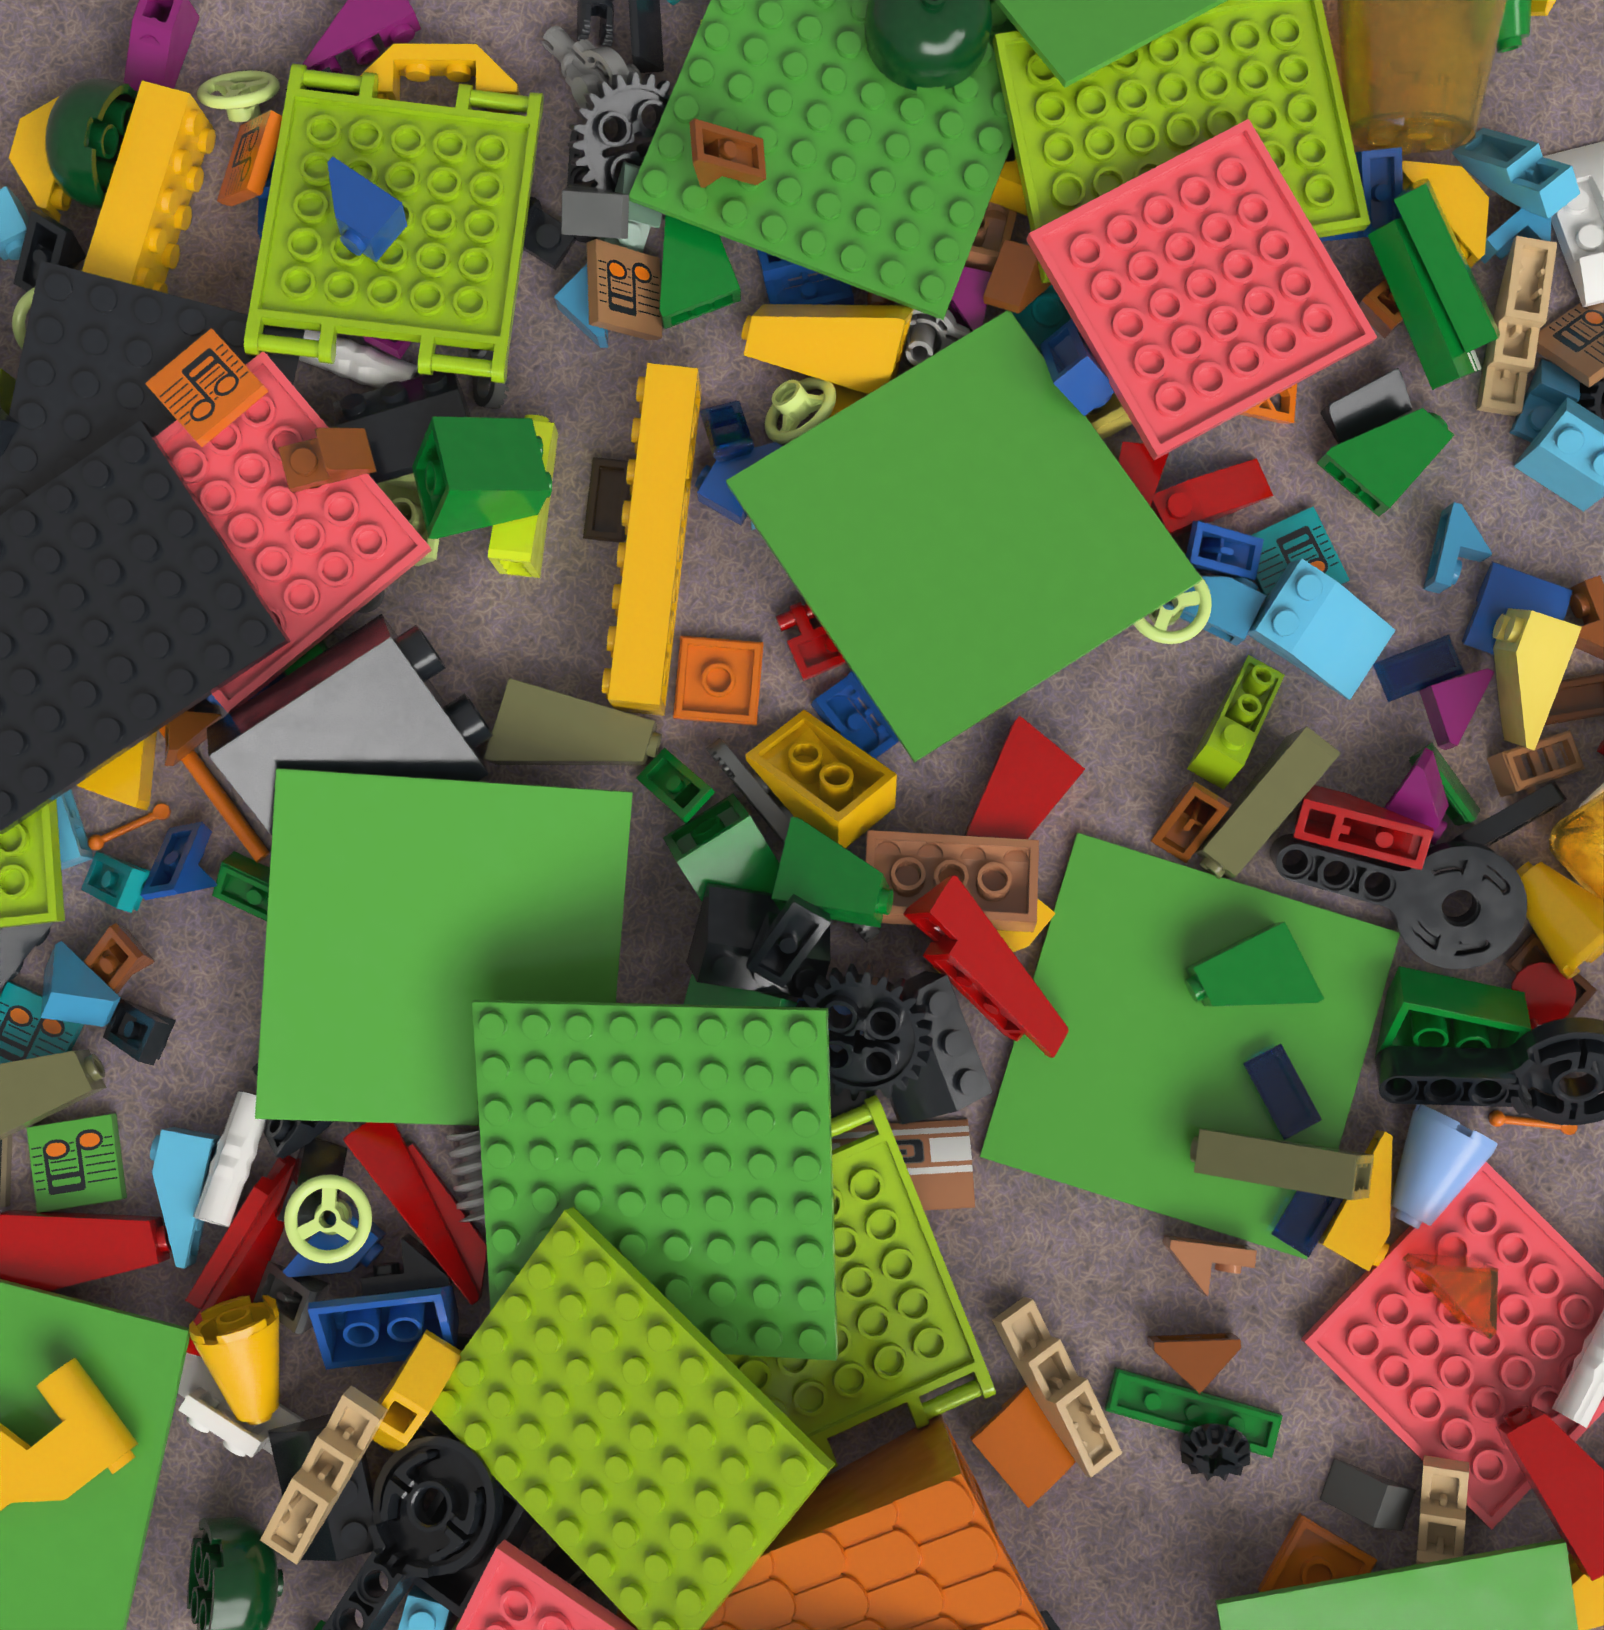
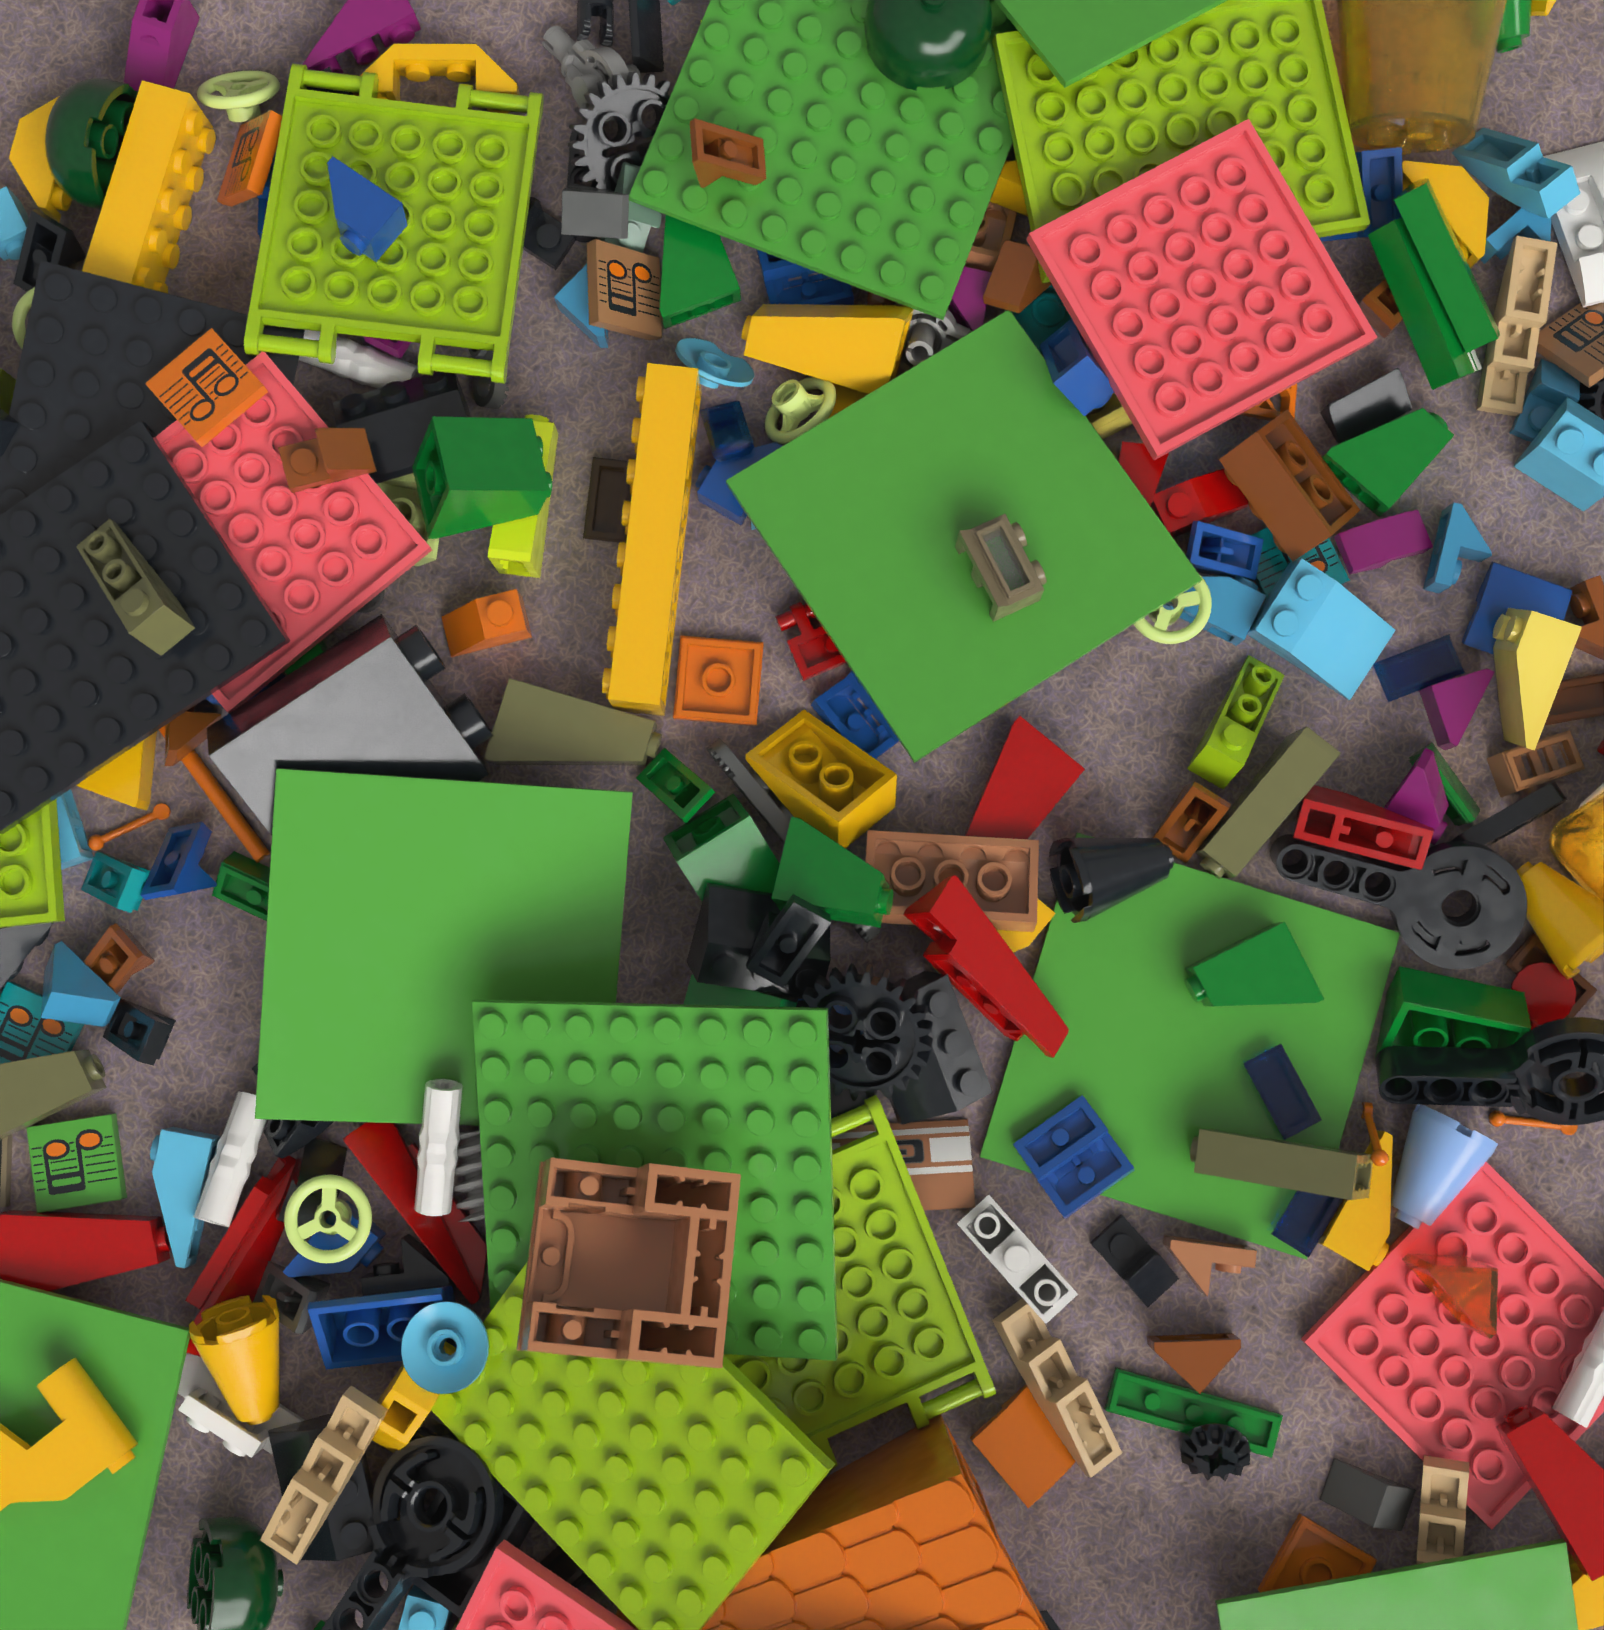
(134, 589): none -> olive slope
(424, 1347): none -> medium azure dish
(438, 1147): none -> white axle
(487, 623): none -> orange slope
(630, 1263): none -> nougat slope
(713, 364): none -> medium azure dish
(1002, 565): none -> dark tan window
(1017, 1259): none -> white slope
(1073, 1157): none -> blue slope
(1105, 872): none -> black cone
(1134, 1260): none -> black slope
(1289, 486): none -> dark orange slope
(1379, 1156): none -> orange hinge
(1383, 541): none -> magenta slope

